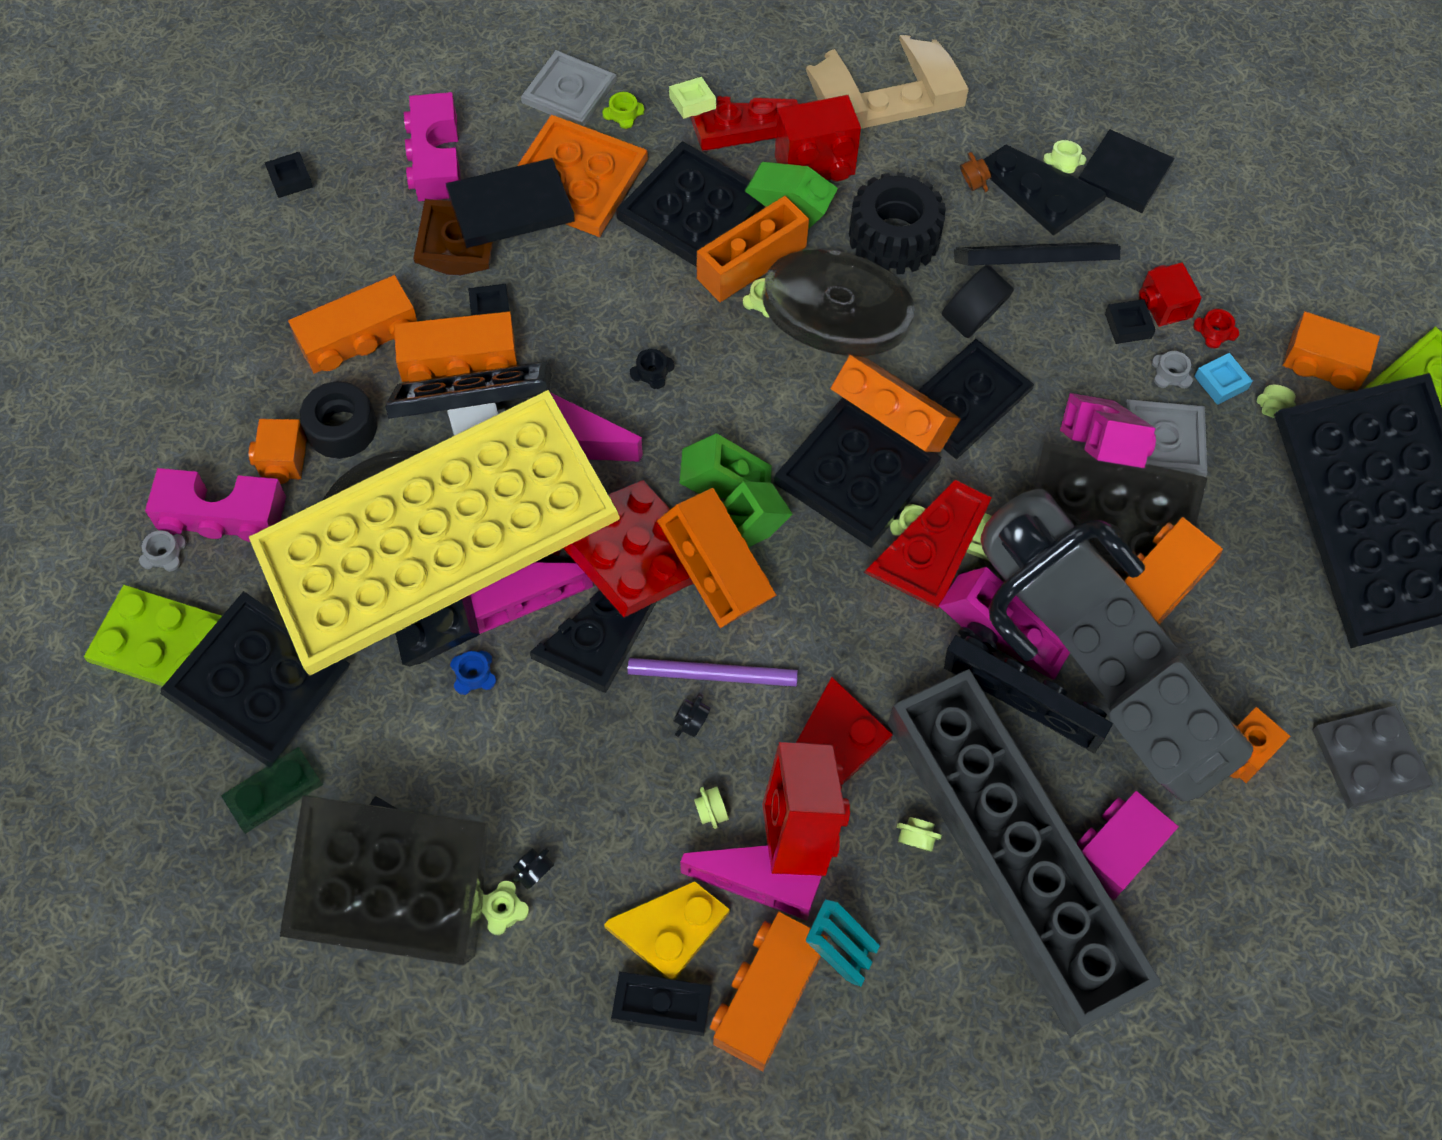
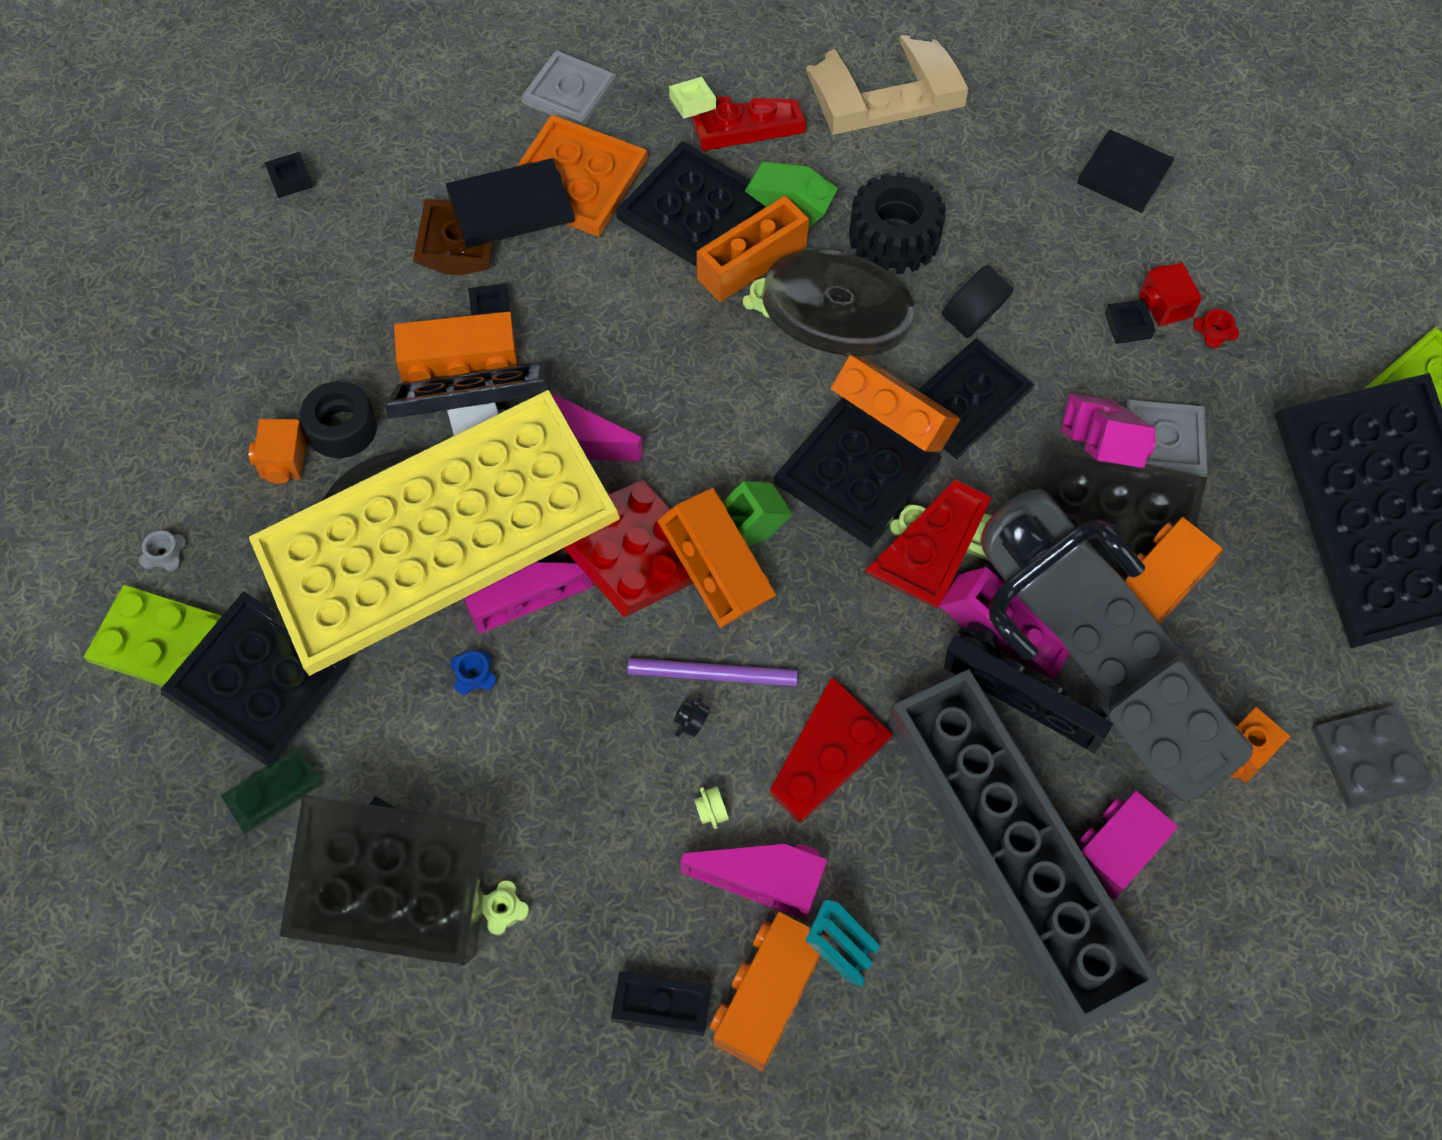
(180, 505): dark pink arch -> none
(352, 324): orange brick -> none
(431, 123): dark pink arch -> none
(437, 633): black plate -> none
(532, 867): black plate -> none
(592, 643): black wing -> none
(623, 101): lime plate -> none
(652, 358): black plate -> none
(670, 928): yellow wing -> none
(720, 466): bright green slope -> none
(804, 809): red brick -> none
(819, 136): red brick -> none
(918, 834): yellowish green plate -> none
(975, 173): dark orange plate -> none
(1036, 253): black tile -> none
(1042, 190): black wing -> none
(1065, 156): yellowish green plate -> none
(1176, 361): light grey plate -> none
(1223, 378): medium azure plate -> none
(1276, 398): yellowish green plate -> none
(1331, 351): orange brick -> none

